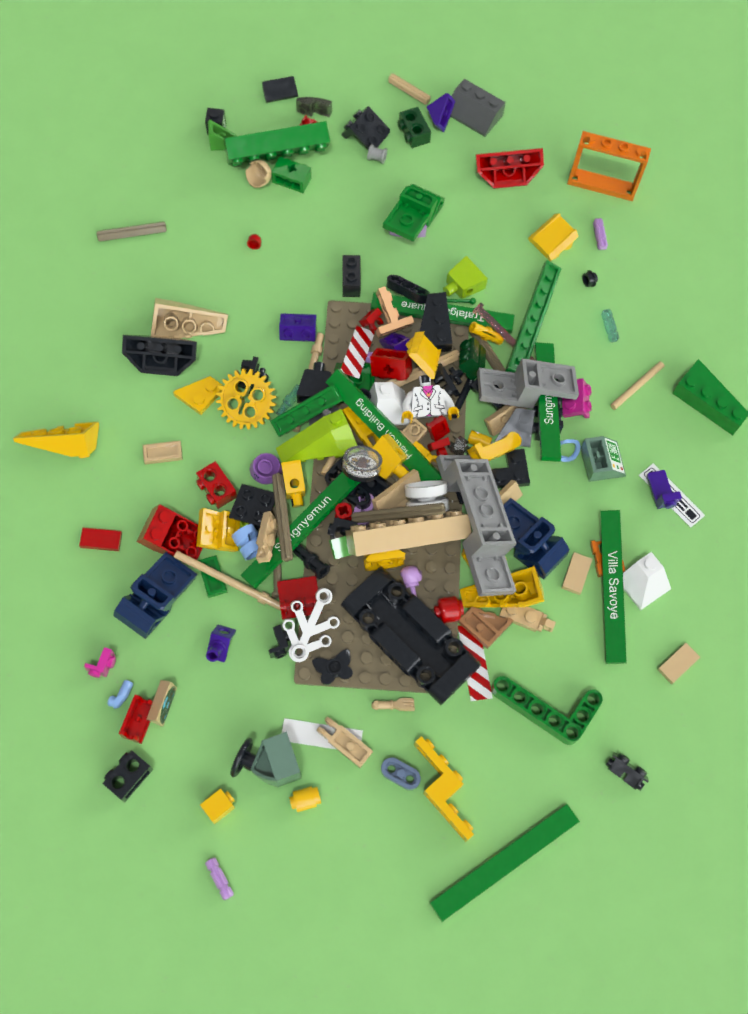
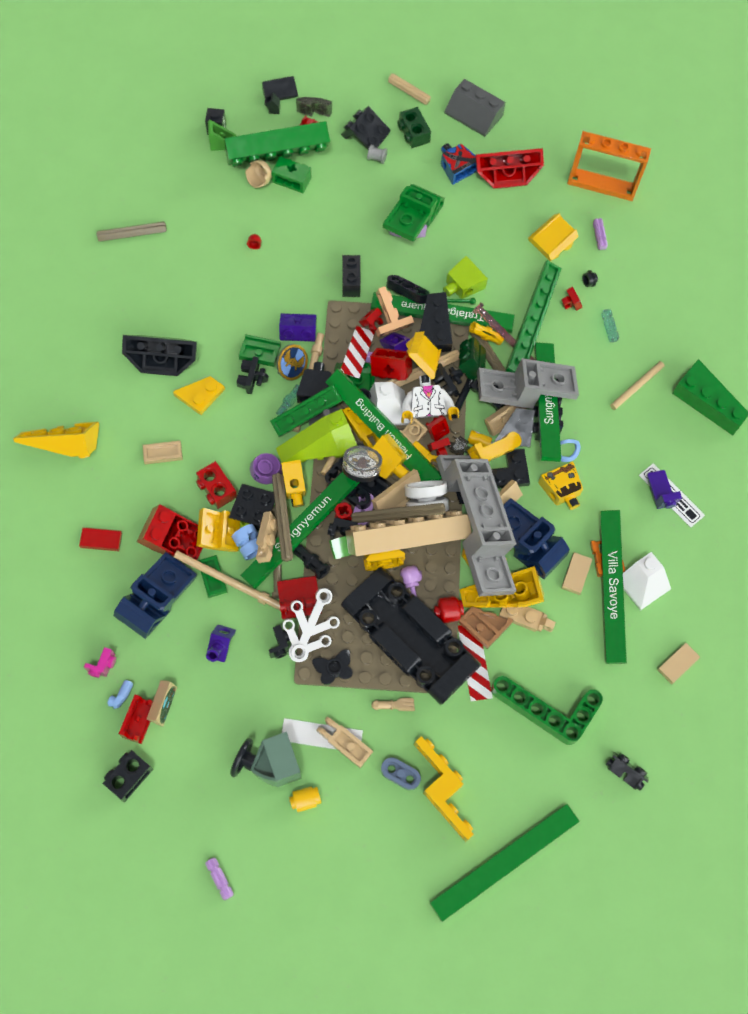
(184, 320): tan wedge -> none
(218, 805): yellow brick -> none
(230, 391): yellow gear -> none
(260, 347): none -> green plate
(272, 102): none -> black piece
(291, 362): none -> shield
(441, 110): dark purple slope -> none
(457, 162): none -> torso
(562, 485): none -> yellow torso
(571, 300): none -> red tile
(581, 405): dark pink bracket -> none
(602, 459): sand green slope -> none

